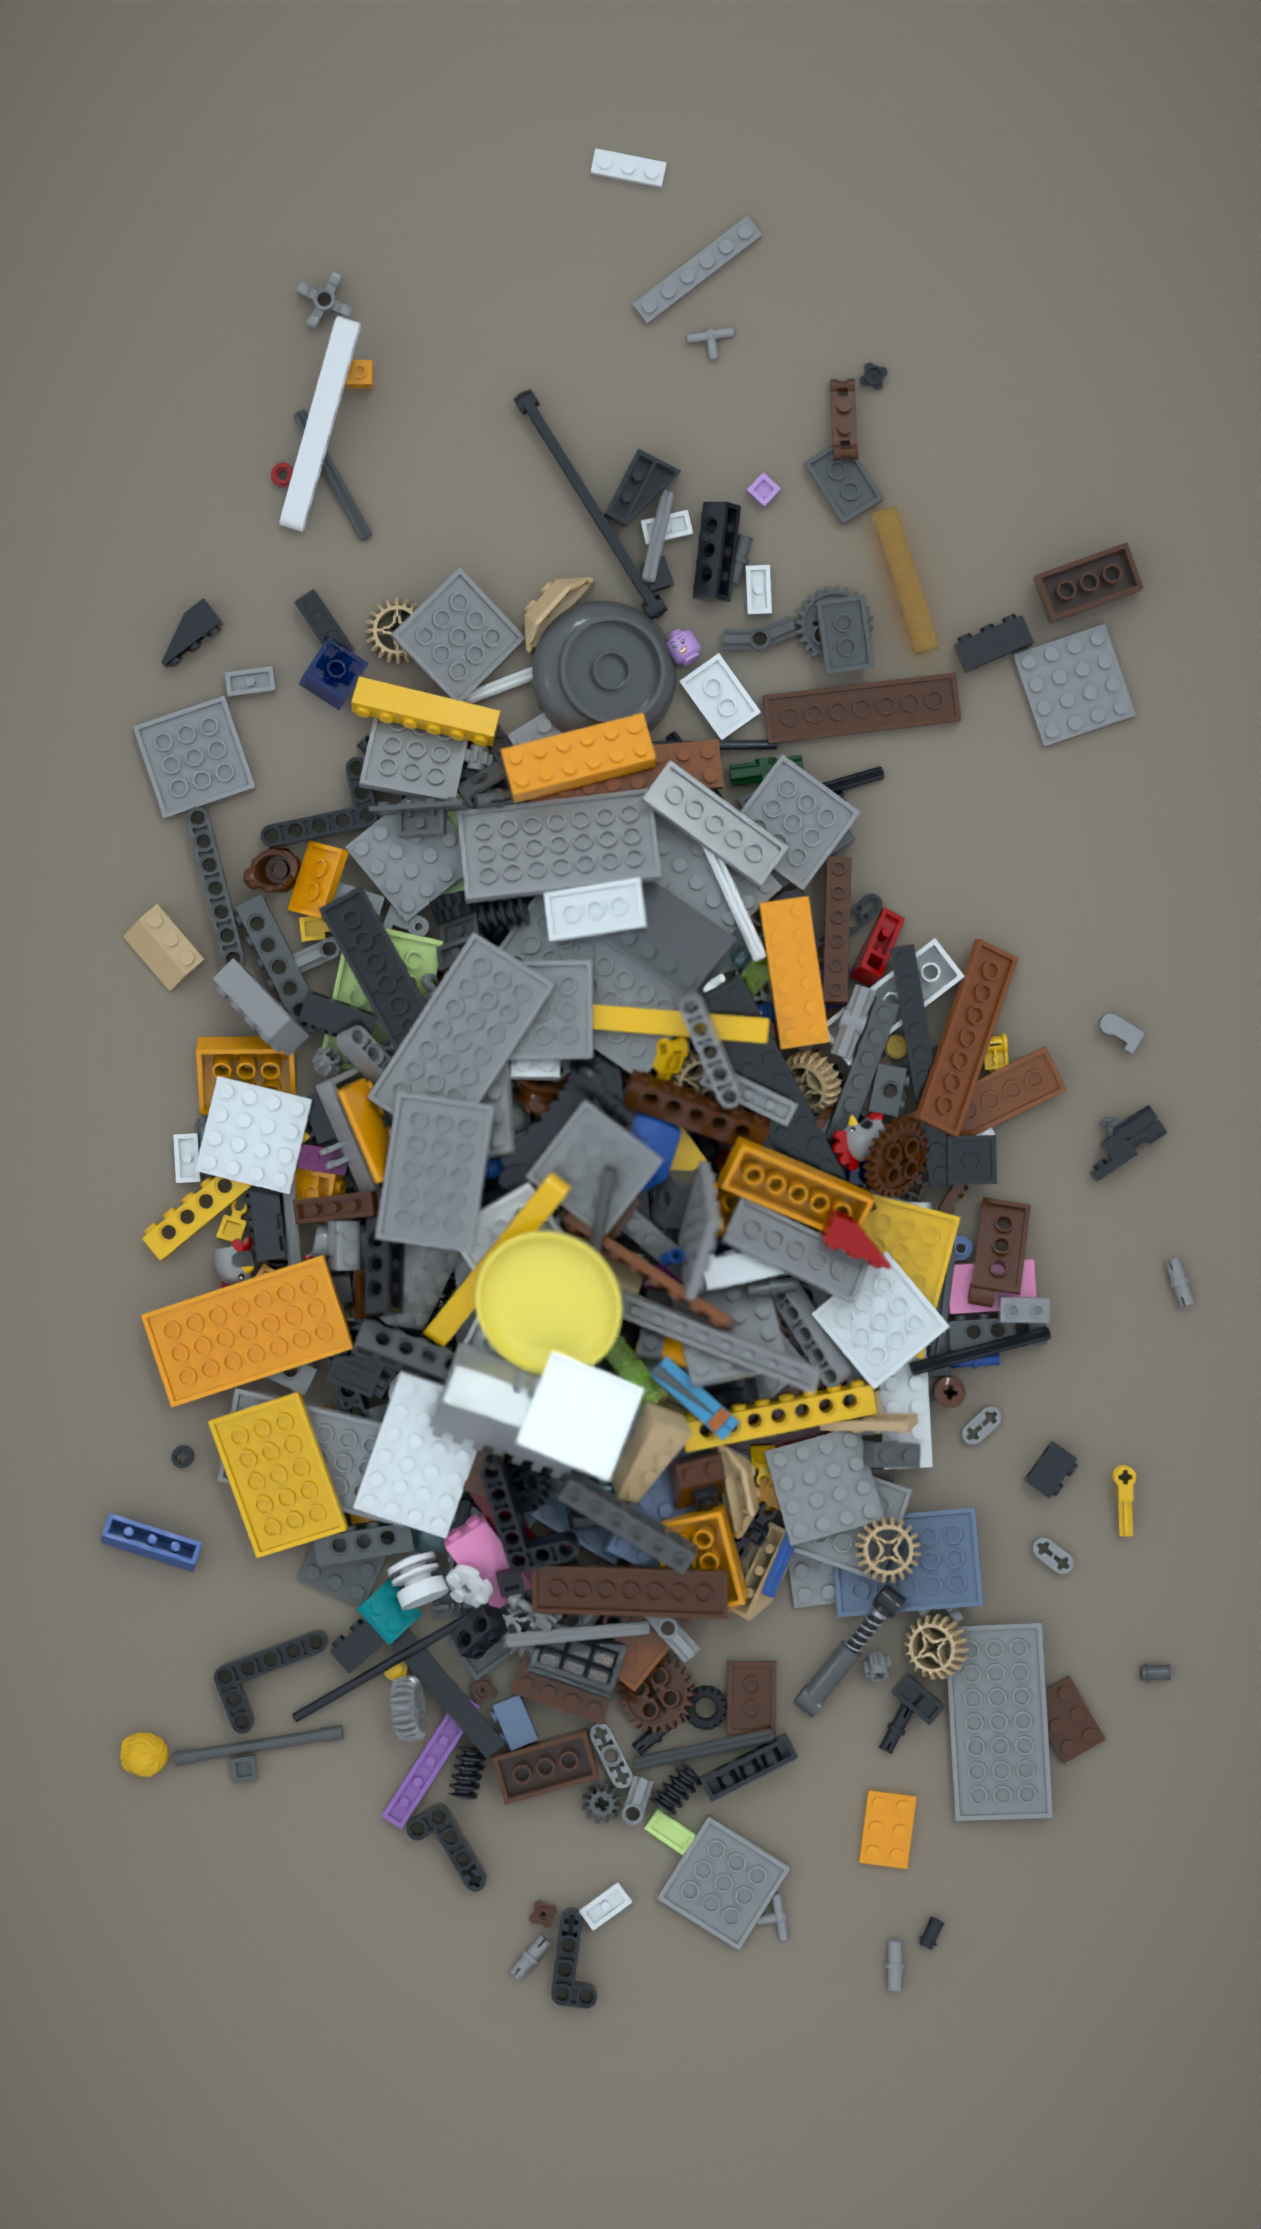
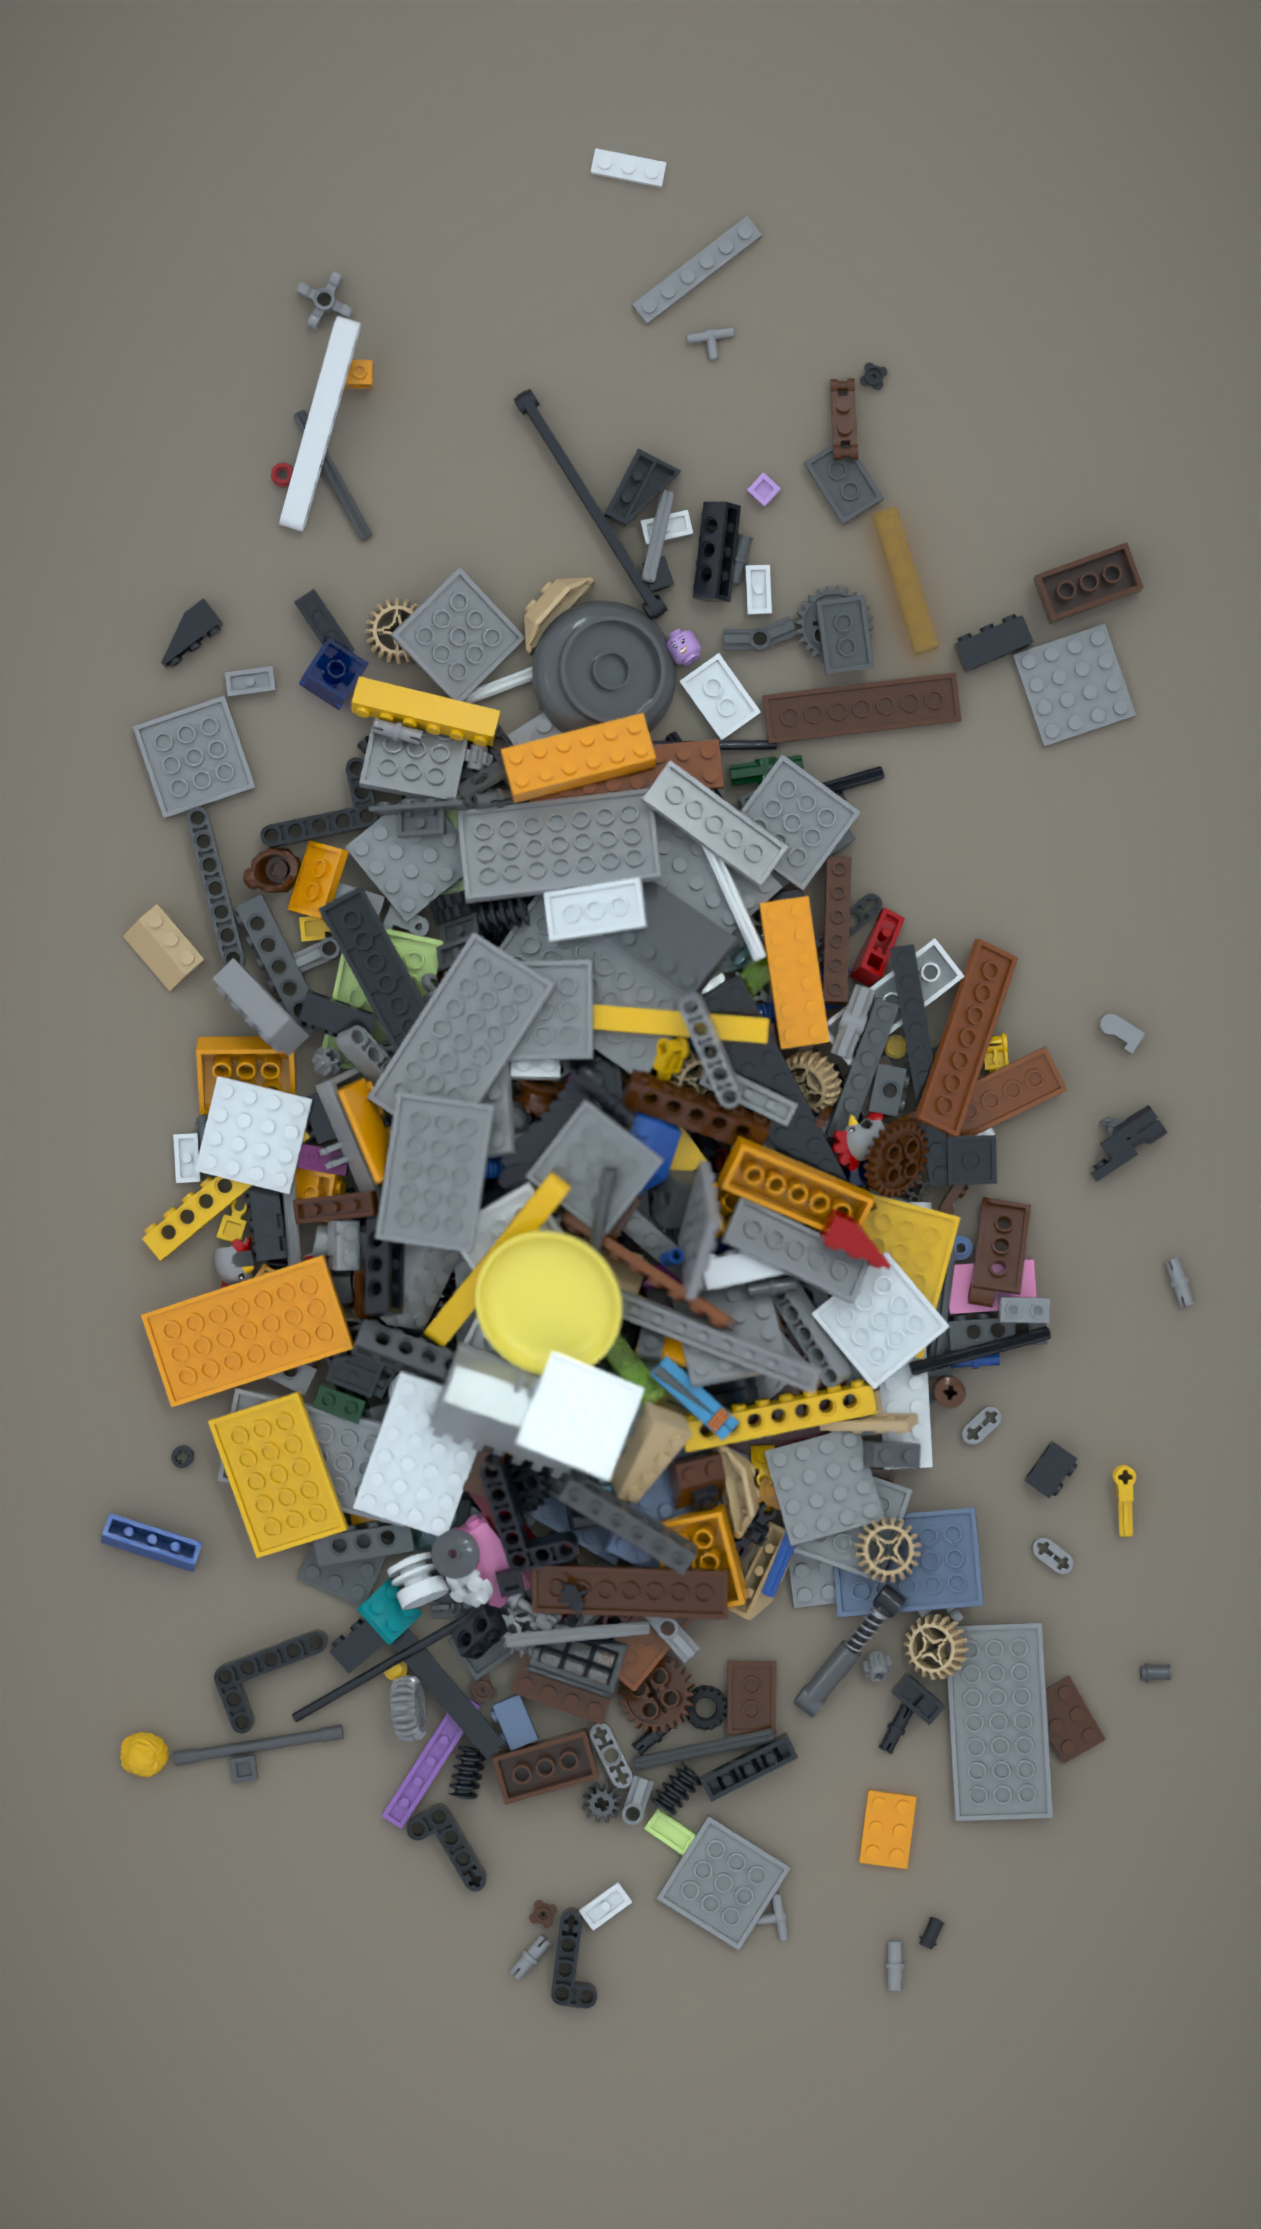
(339, 1404): none -> dark green hinge
(397, 731): none -> light grey pin
(467, 1554): none -> dark grey dish
(573, 1596): none -> black piece

